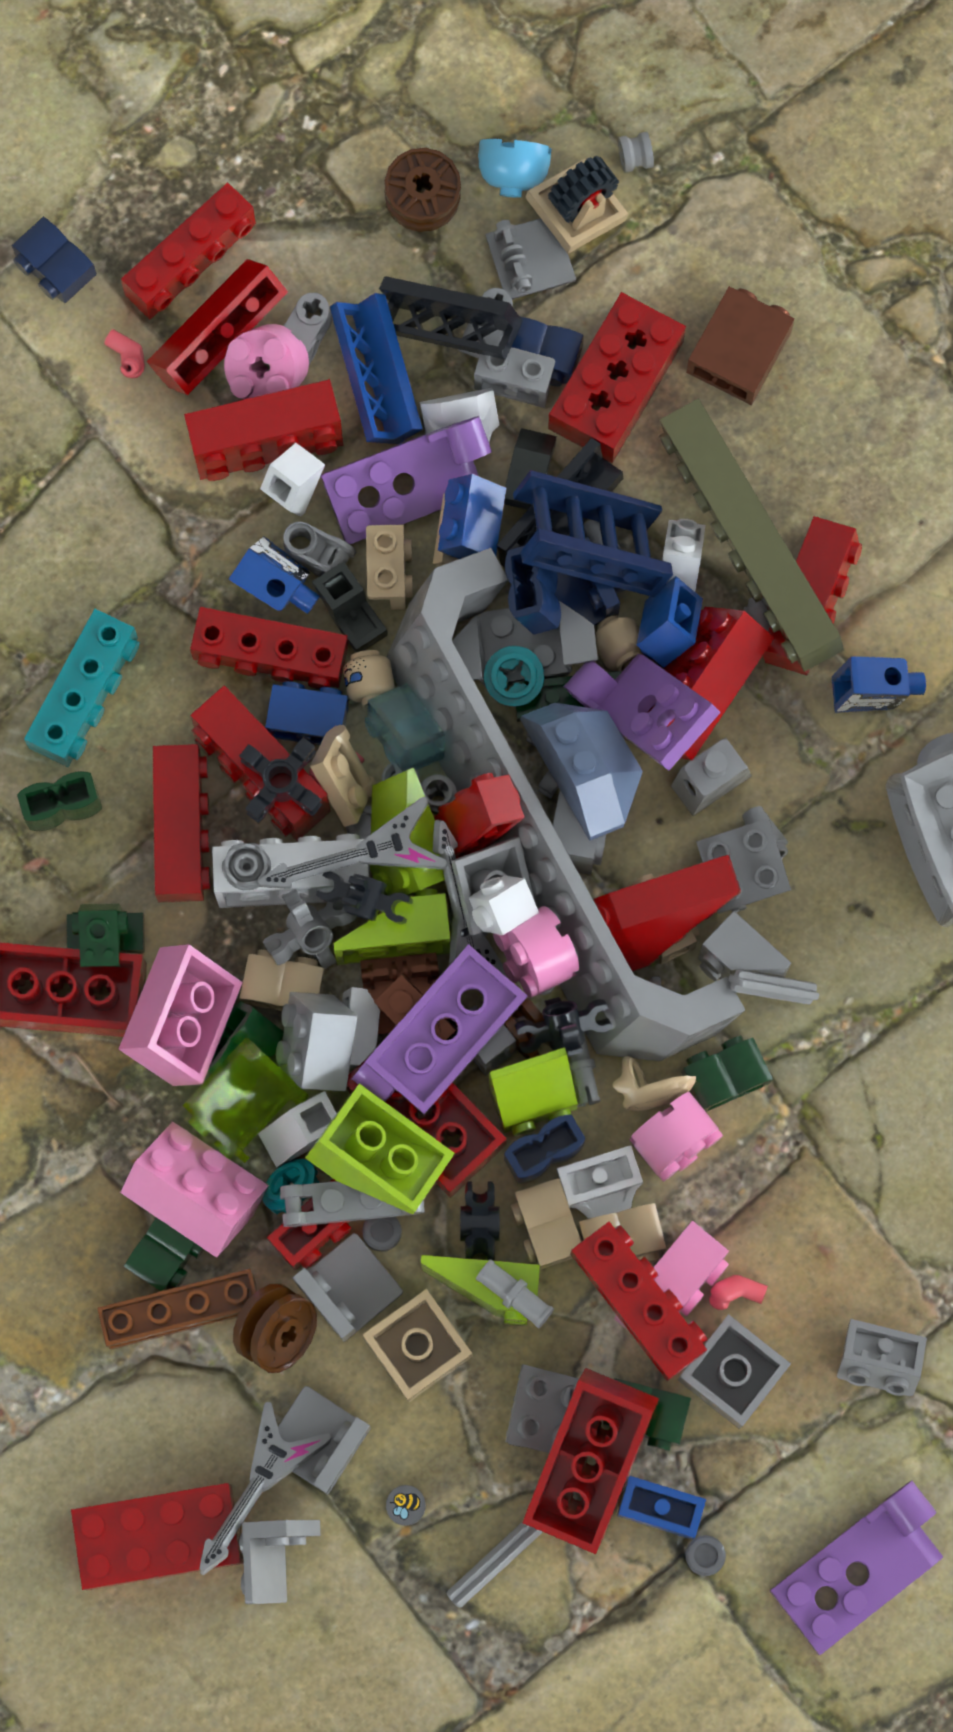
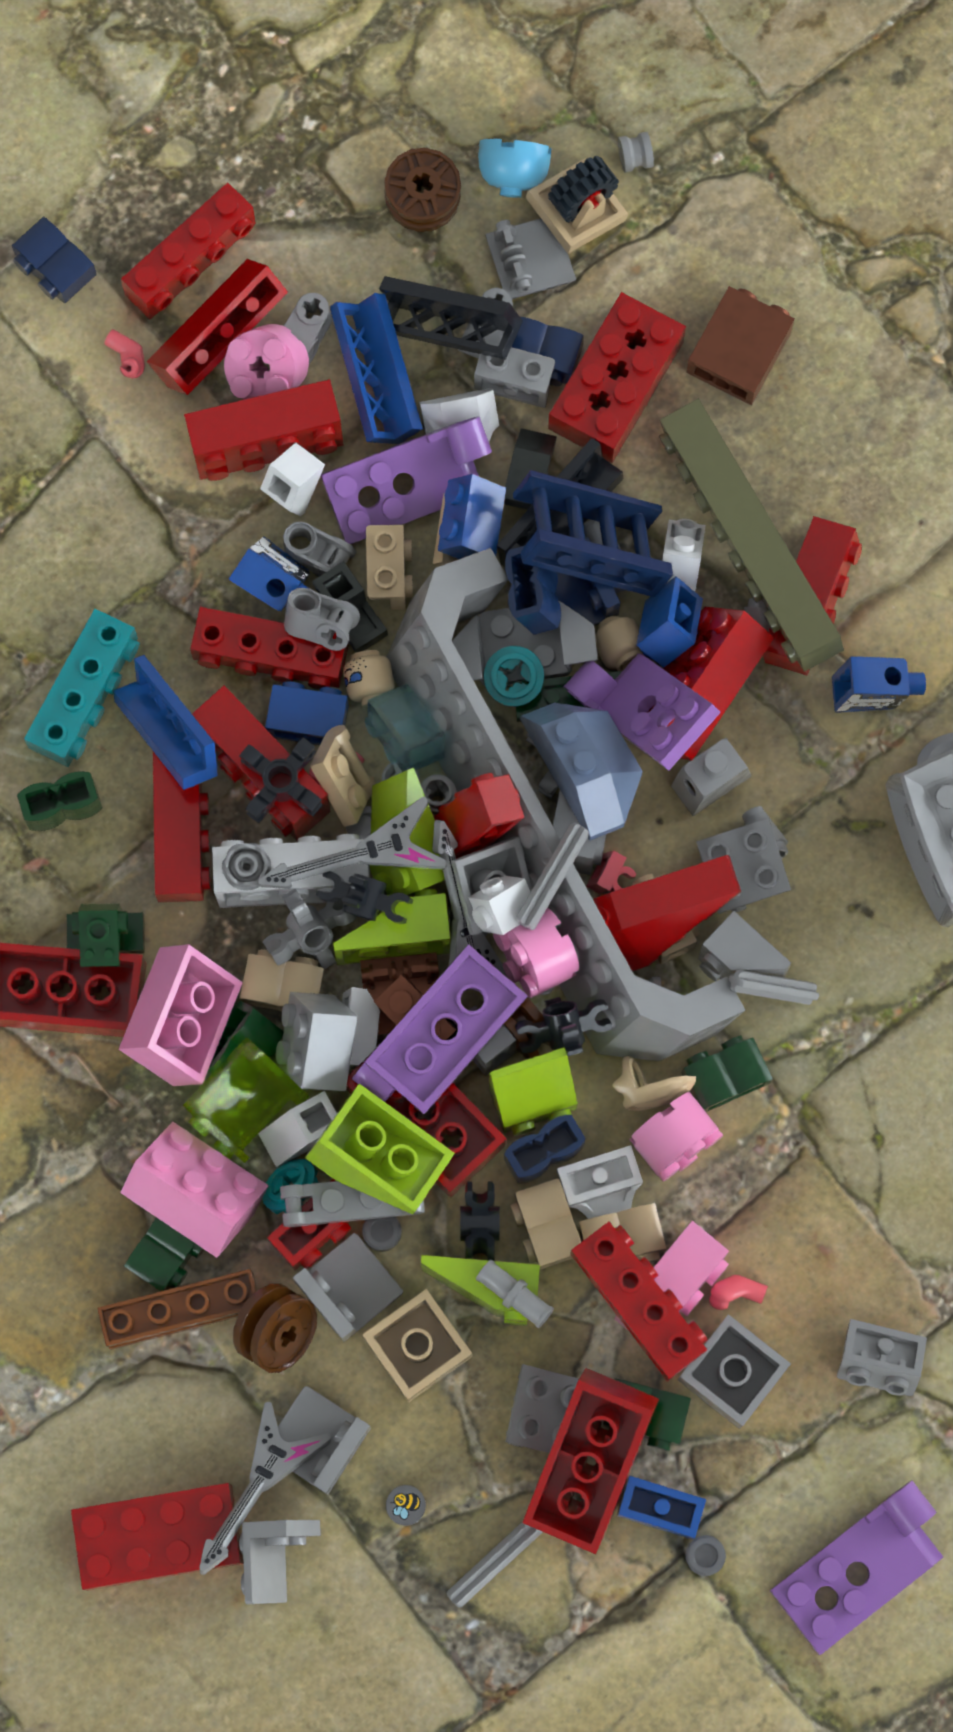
(167, 726): none -> blue fence
(318, 618): none -> light grey piece
(552, 876): none -> light grey axle
(583, 1077): light grey pin -> none
(605, 876): none -> coral tile

